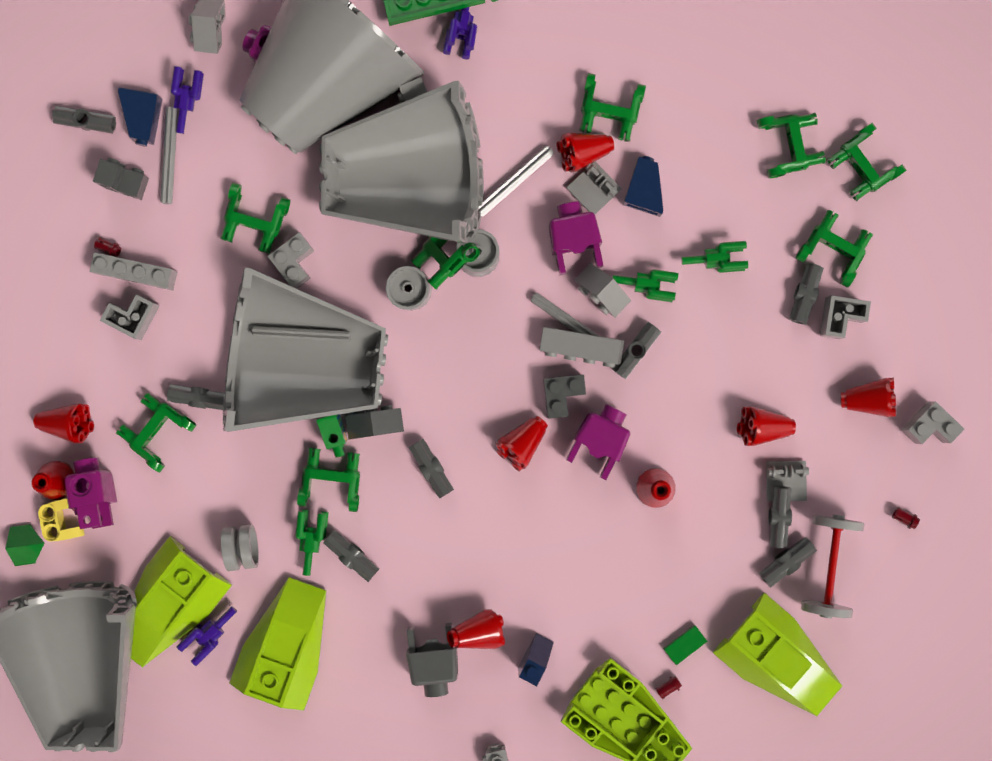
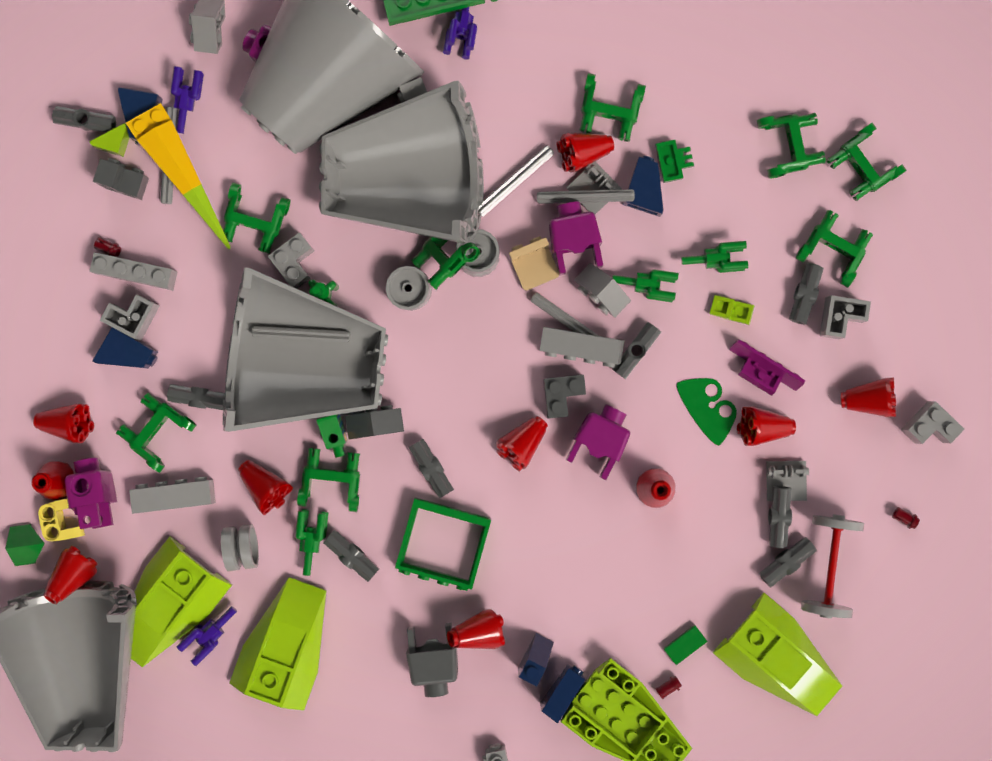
(69, 574): none -> red cone
(113, 141): none -> lime slope
(126, 351): none -> dark blue slope
(162, 143): none -> yellow plate
(172, 496): none -> light grey brick
(264, 486): none -> red cone
(323, 291): none -> green plant
(442, 578): none -> green window
(534, 263): none -> tan bracket
(562, 693): none -> dark blue slope
(586, 196): none -> light grey axle
(672, 160): none -> green hinge
(697, 403): none -> green piece
(732, 310): none -> lime slope
(764, 371): none -> magenta bracket

